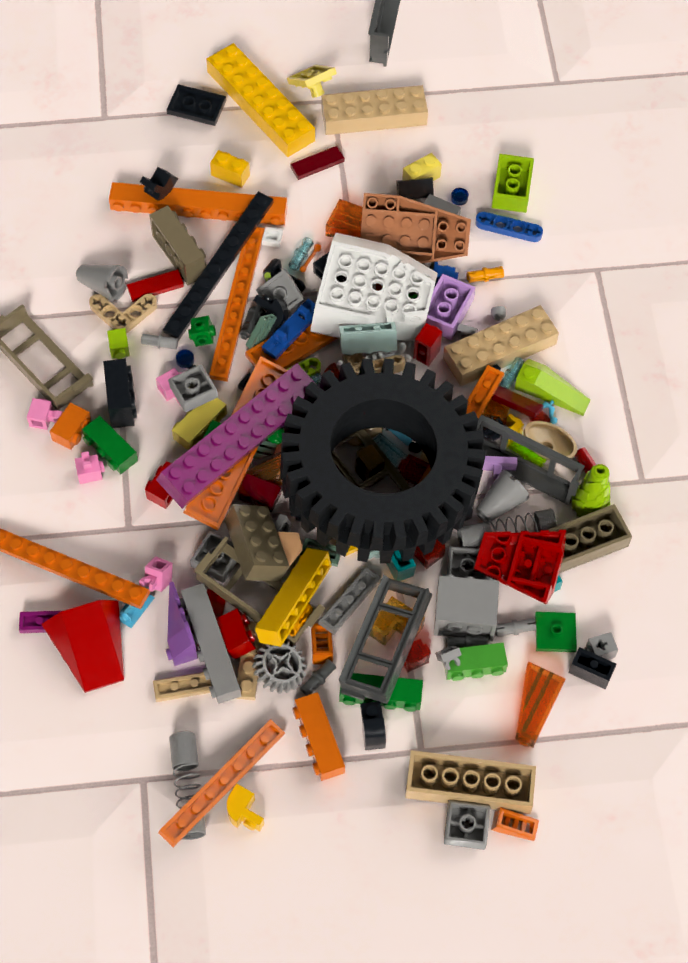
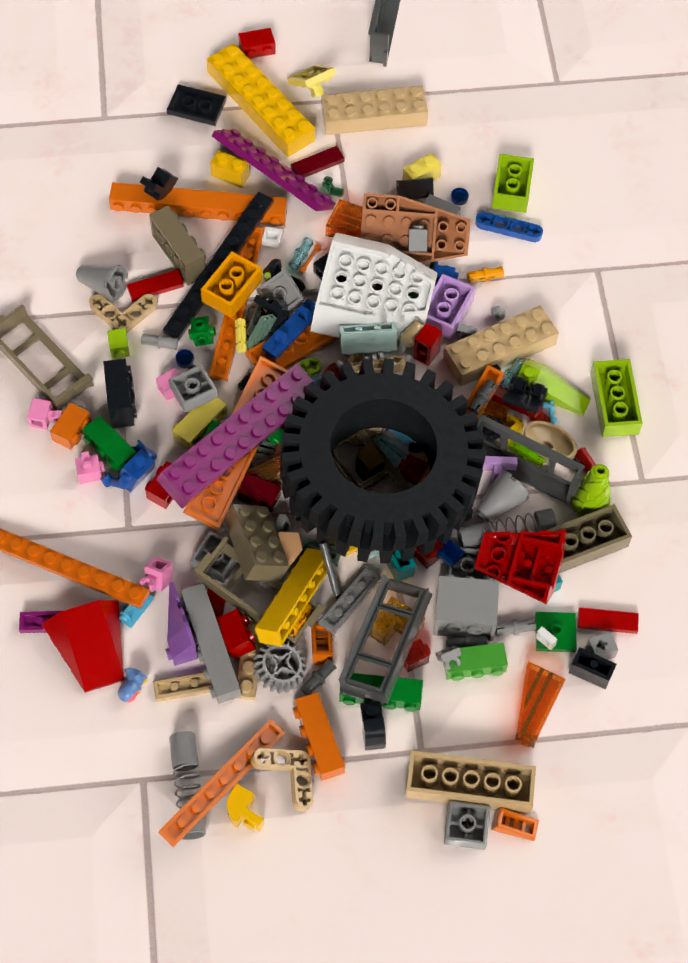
(132, 686): none -> medium blue animal
(134, 471): none -> blue torso
(231, 284): none -> light orange brick
(241, 337): none -> light yellow axle
(257, 43): none -> red brick
(274, 170): none -> magenta plate
(295, 770): none -> tan beam
(330, 188): none -> clear green arm
(330, 569): none -> dark grey bar
(409, 335): none -> tan cone
(417, 239): none -> light grey brick
(450, 553): none -> clear blue tile
(482, 396): none -> dark grey pin
(524, 396): none -> black hinge
(546, 638): none -> white tile
(608, 620): none -> red tile
(616, 398): none -> lime brick

